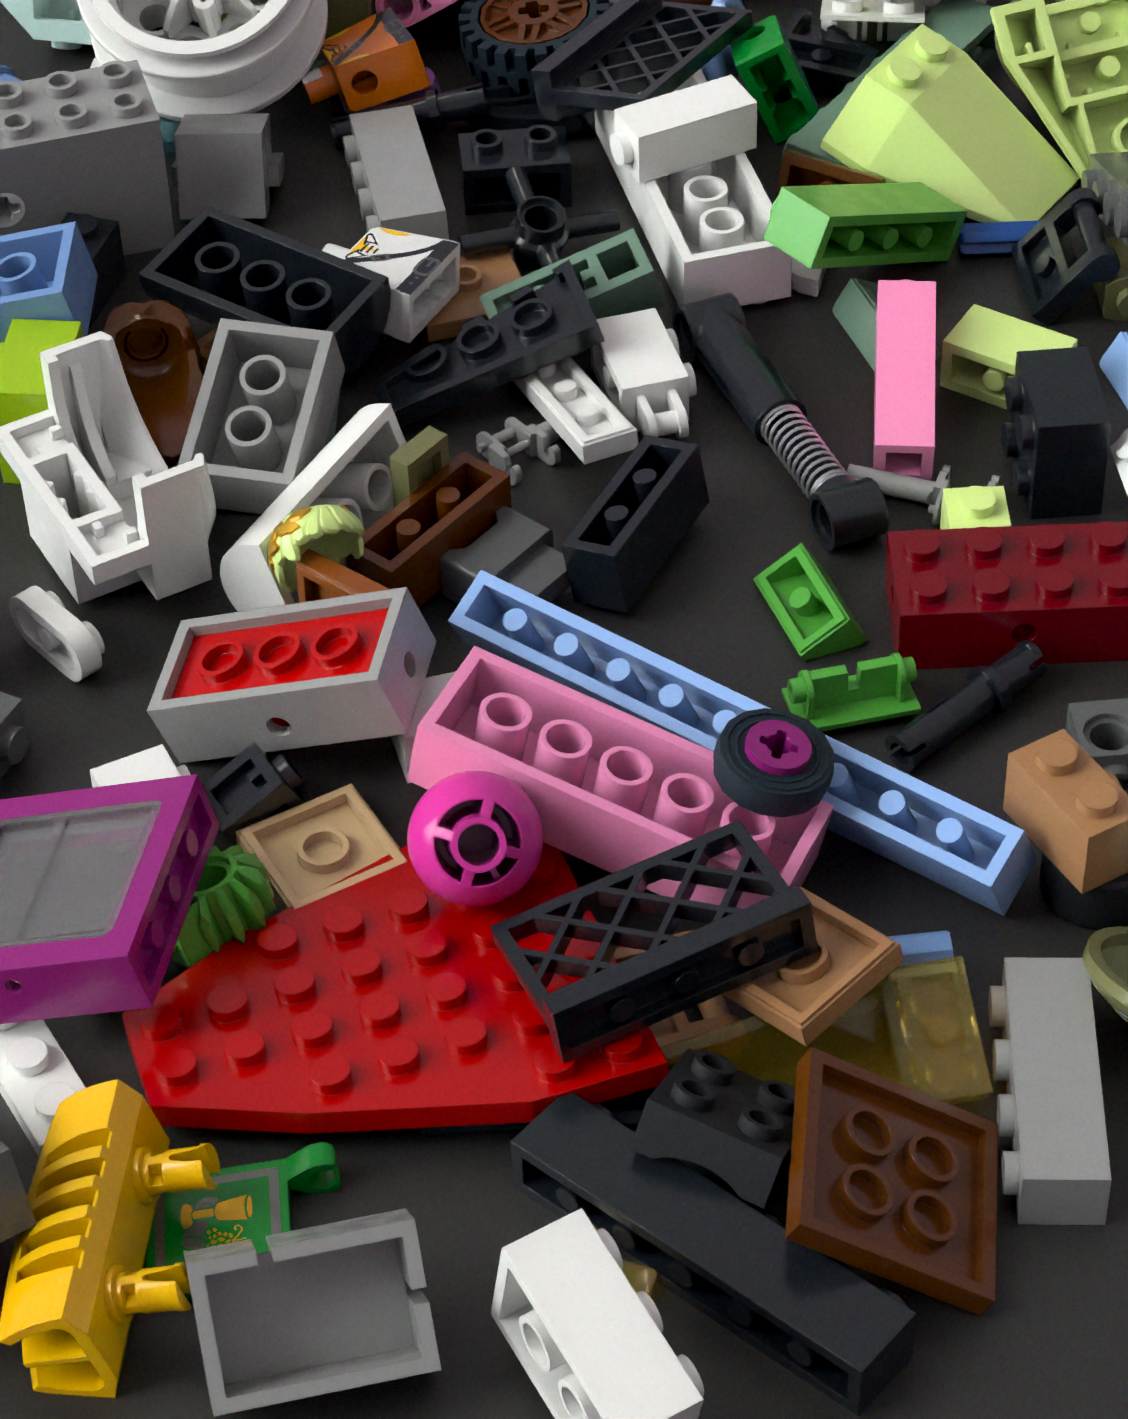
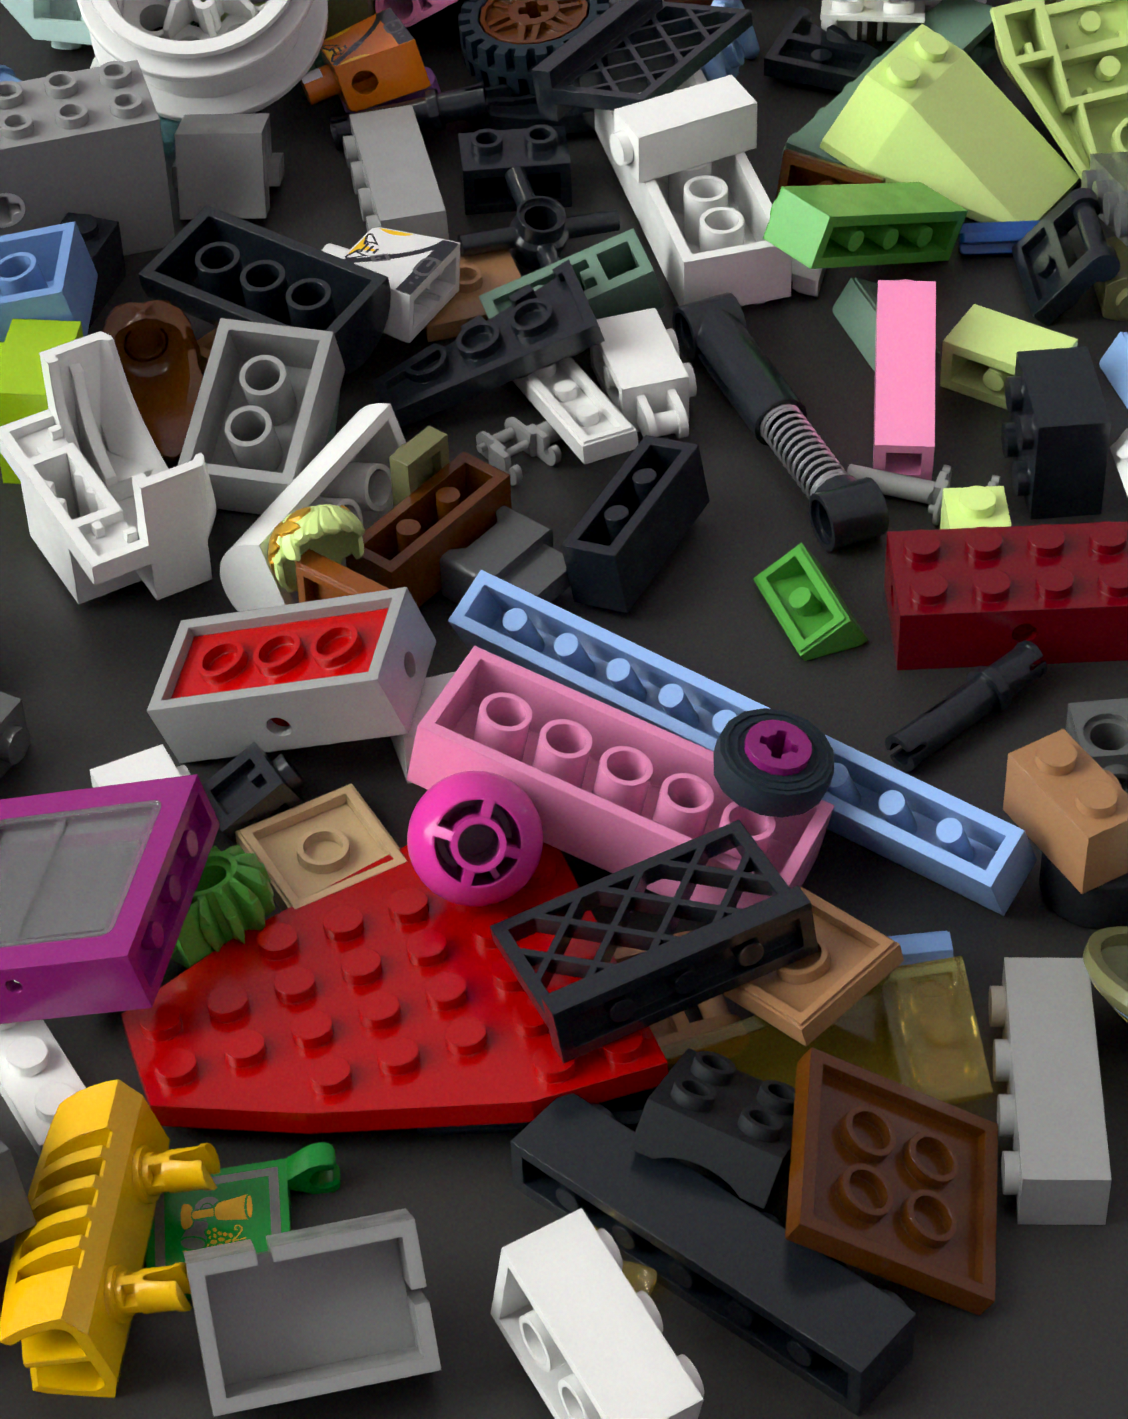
(56, 633): white plate -> none
(766, 67): green torso -> none
(838, 701): bright green hinge -> none

